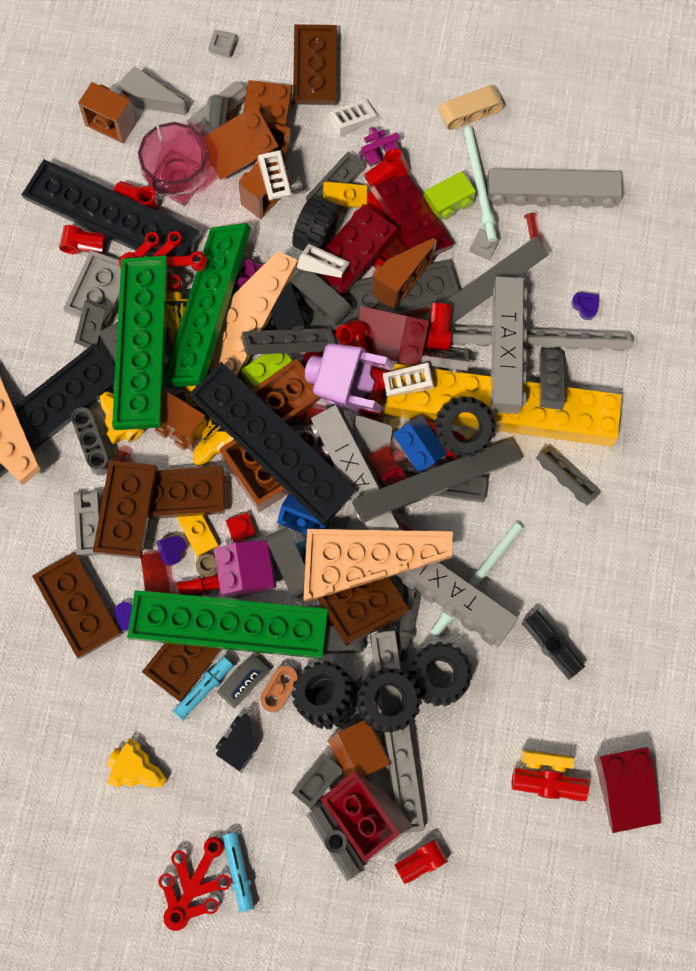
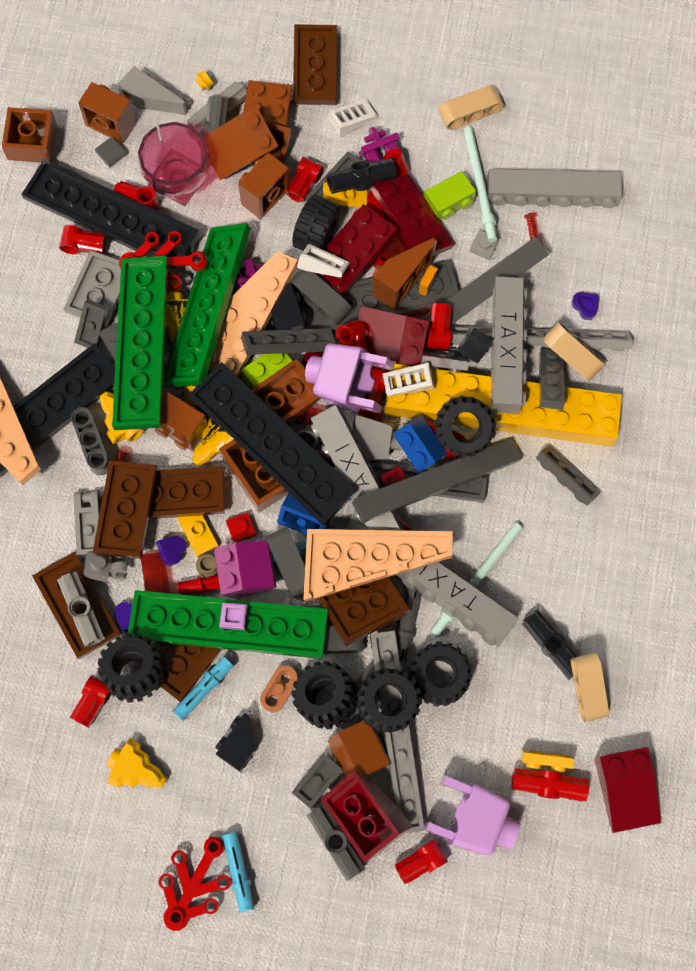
(29, 134): none -> dark orange brick
(87, 622): none -> light grey piece
(94, 696): none -> red piece
(99, 568): none -> light grey plate
(110, 152): none -> dark grey tile
(122, 652): none -> black tyre
(203, 80): none -> yellow plate
(222, 43): light grey plate -> none
(233, 616): none -> lavender tile
(243, 681): dark grey slope -> none
(267, 158): white slope -> none
(307, 173): none -> red piece
(361, 176): none -> black piece
(382, 460): clear red plate -> none
(427, 280): none -> light orange tile
(474, 344): none -> black panel
(479, 820): none -> lavender piece
(574, 351): none -> tan beam
(589, 687): none -> tan beam

